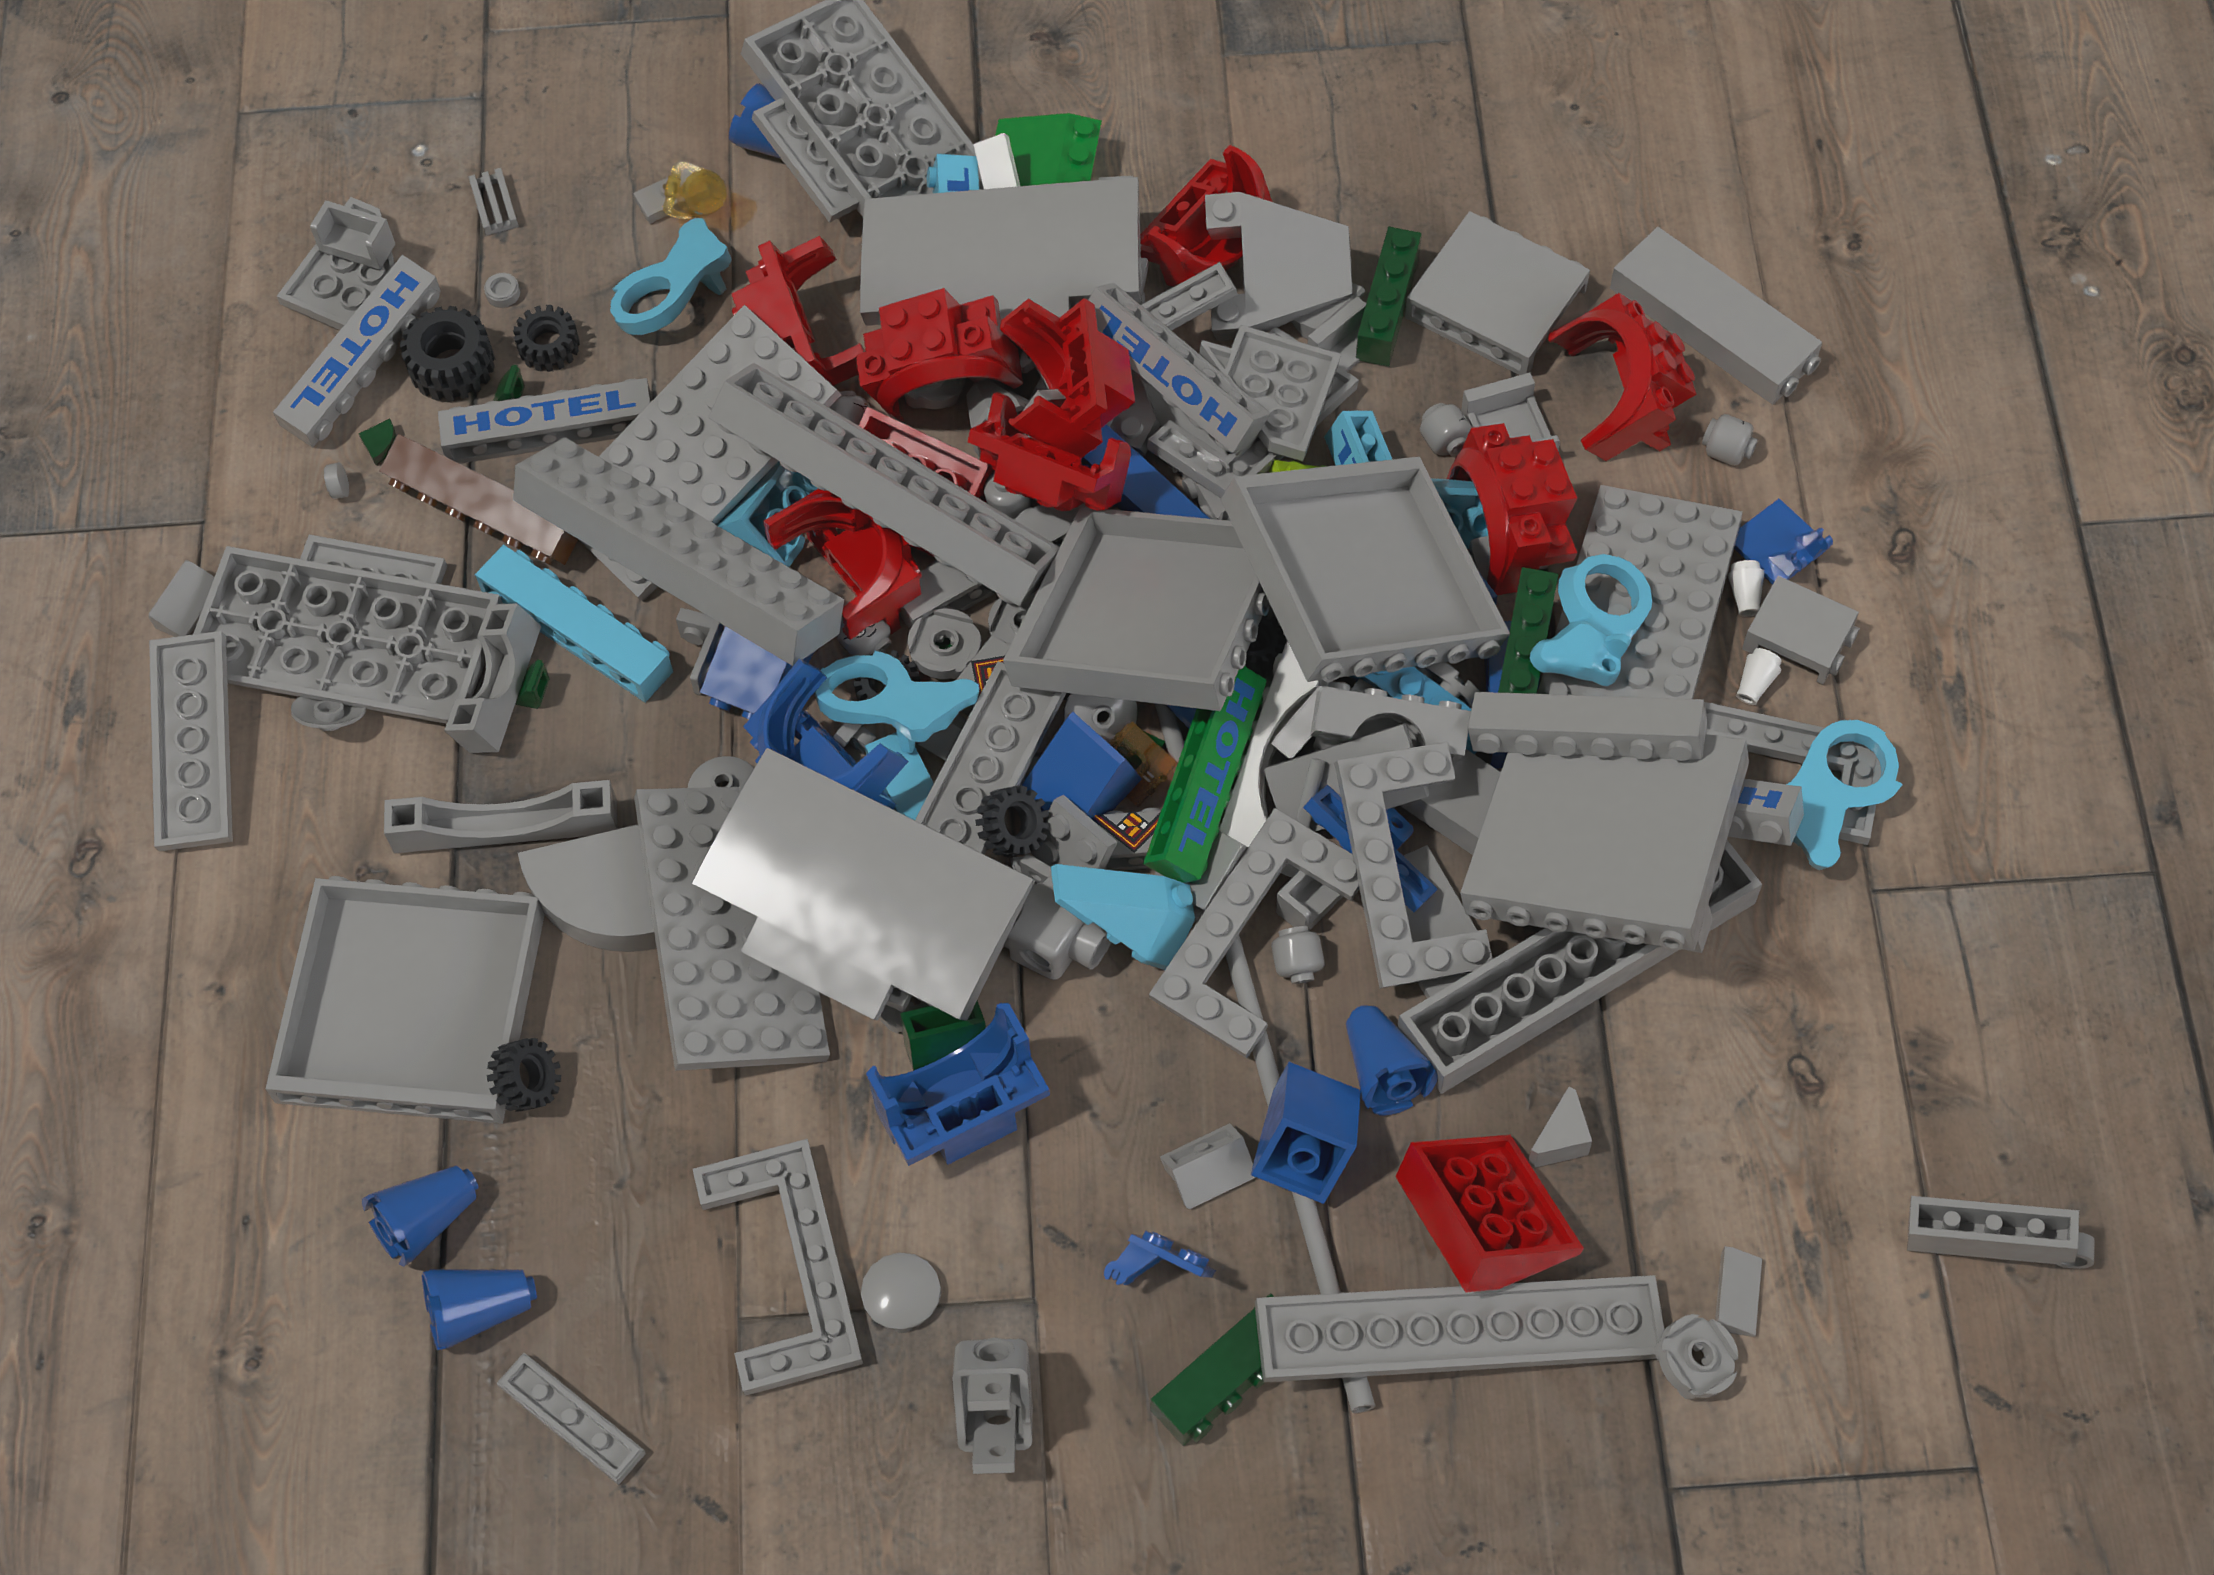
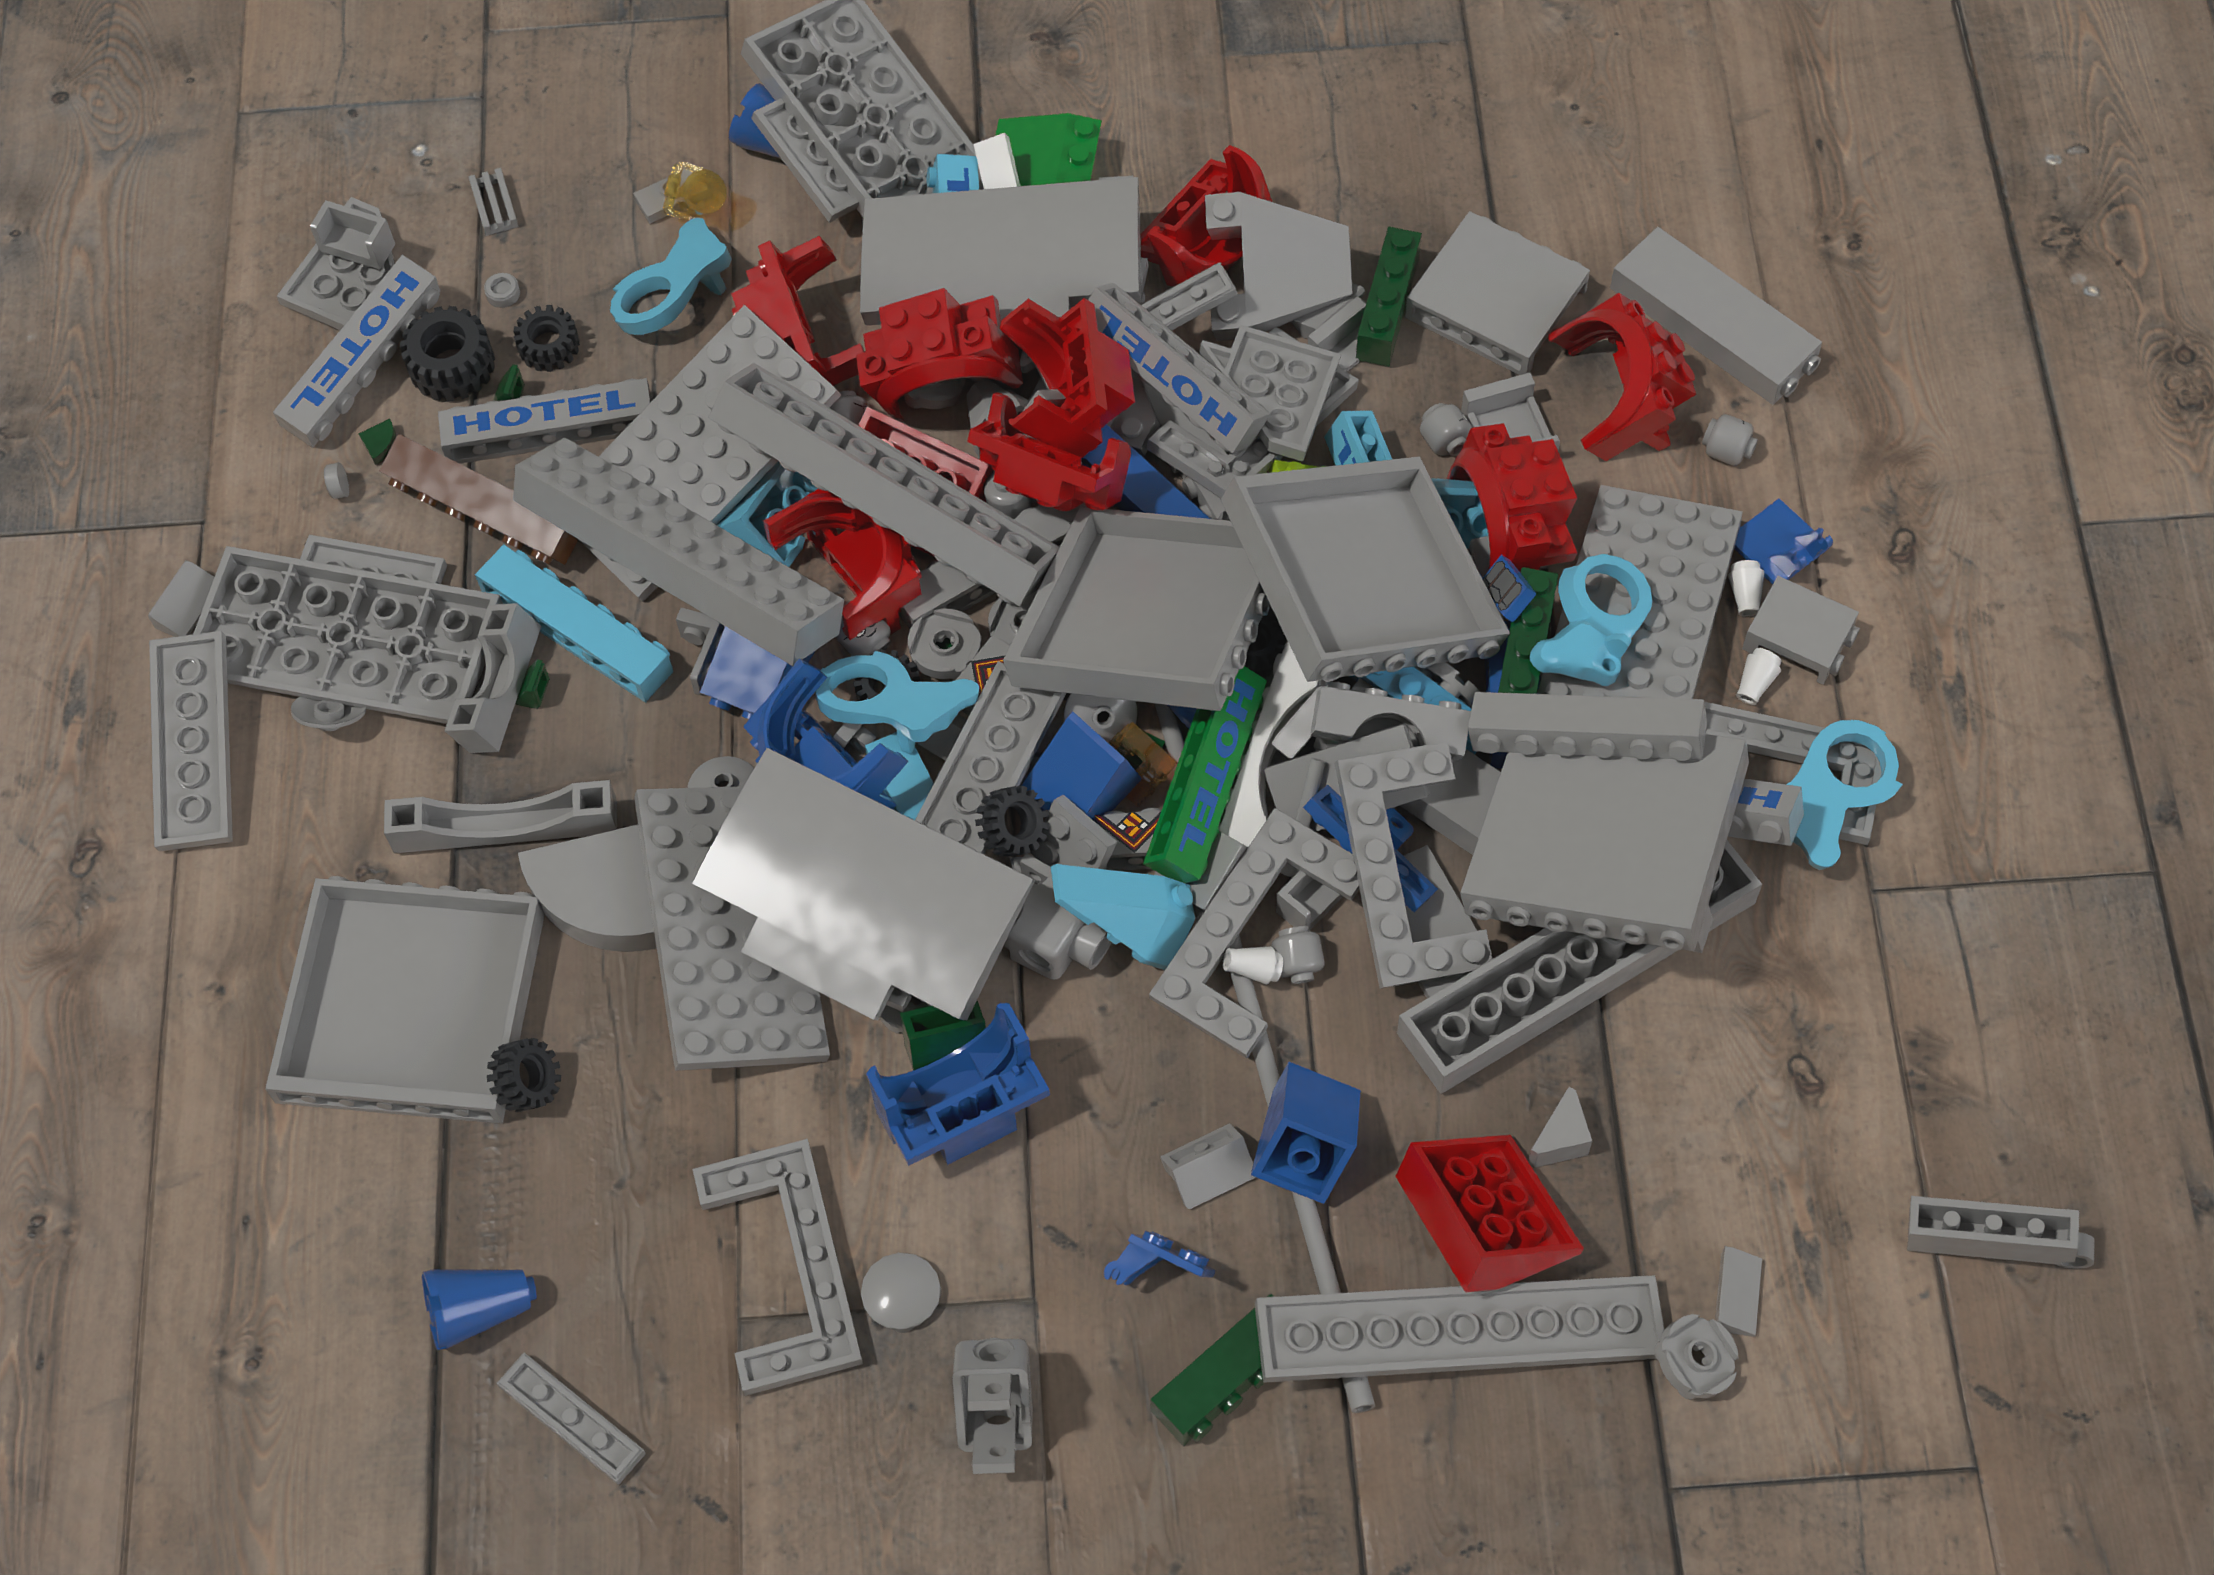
(419, 1210): blue cone -> none
(1256, 963): none -> white cone
(1387, 1062): blue cone -> none
(1508, 588): none -> tile

